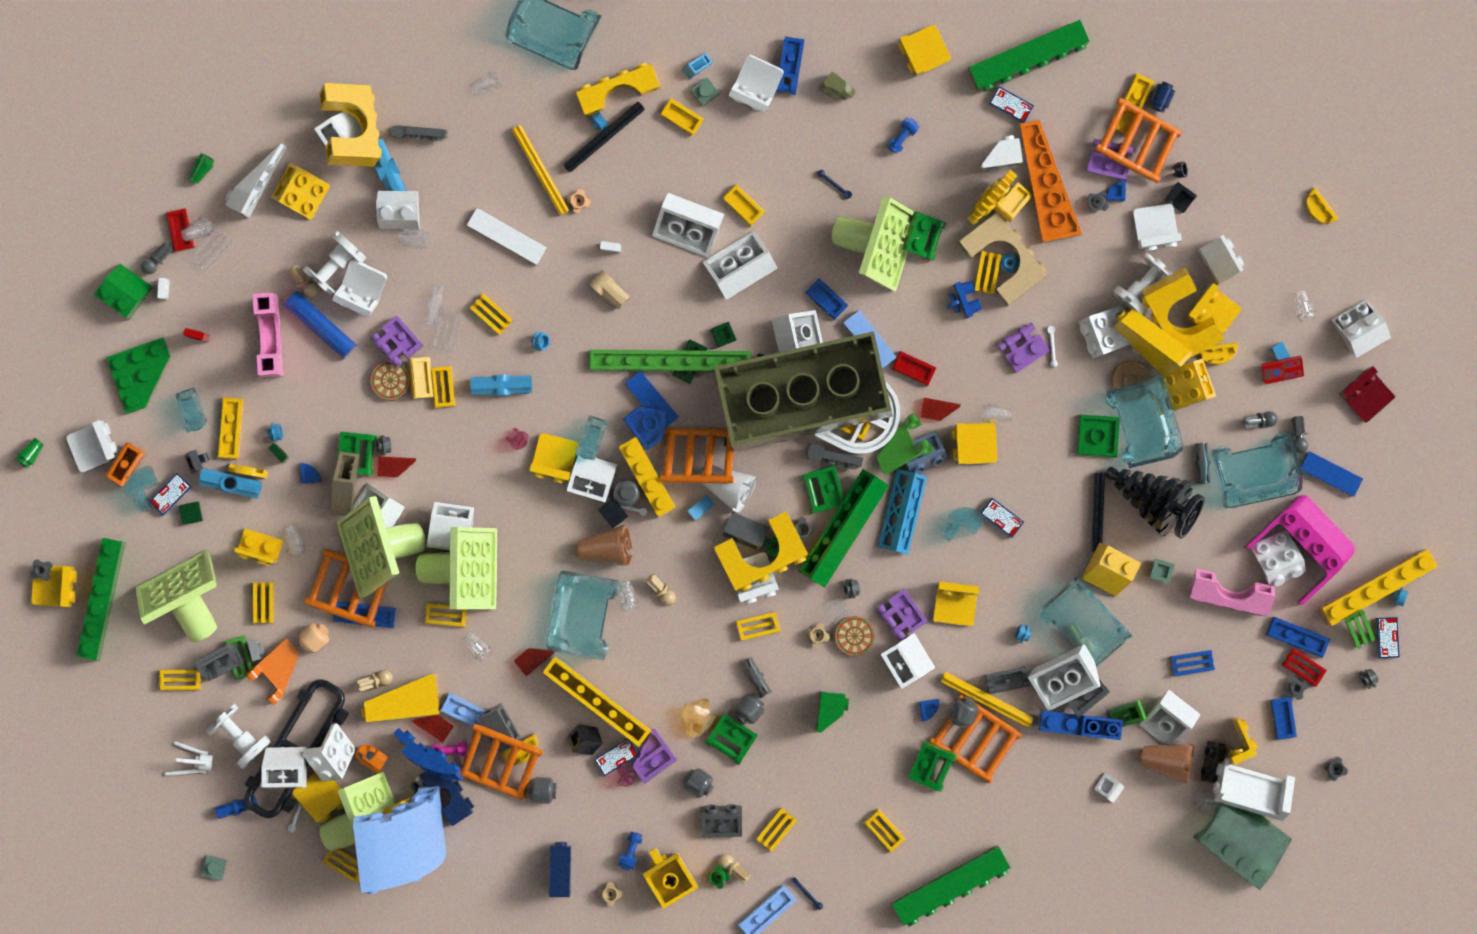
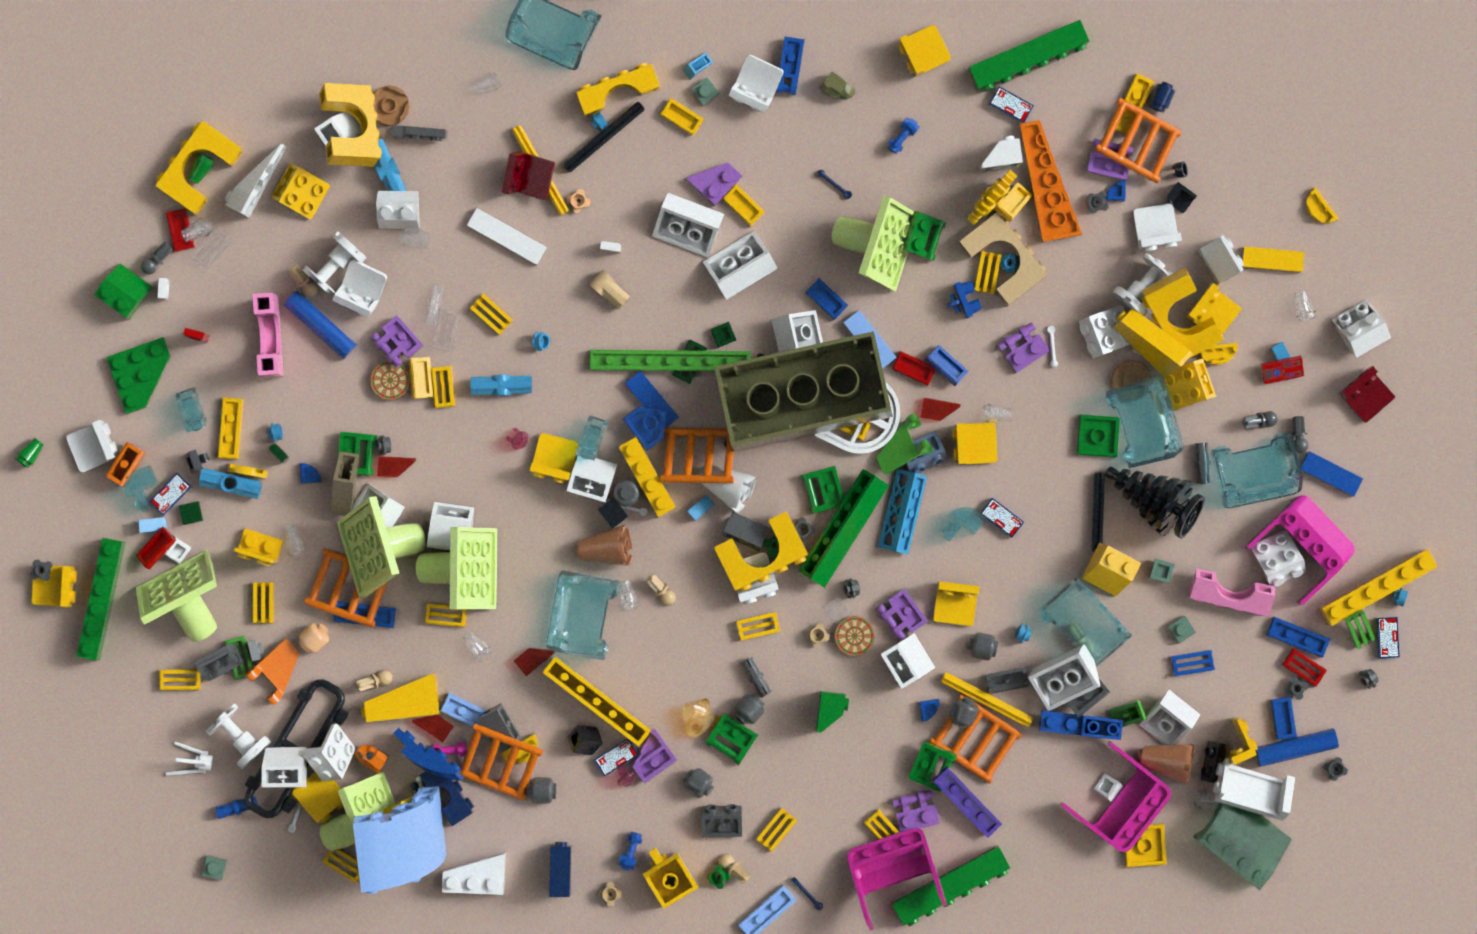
(151, 525): none -> piece
(155, 548): none -> red tile
(178, 550): none -> white slope
(202, 140): none -> yellow arch
(390, 105): none -> medium nougat tile
(478, 877): none -> white wedge
(528, 175): none -> dark red bracket
(715, 182): none -> medium lavender wing
(816, 452): dark grey plate -> none
(891, 862): none -> dark pink windscreen
(918, 817): none -> medium lavender plate
(946, 365): none -> blue tile
(967, 802): none -> dark purple plate
(983, 646): none -> dark grey head
(1131, 809): none -> dark pink windscreen
(1149, 848): none -> yellow tile
(1181, 629): none -> sand green plate
(1273, 259): none -> yellow tile
(1297, 747): none -> blue brick

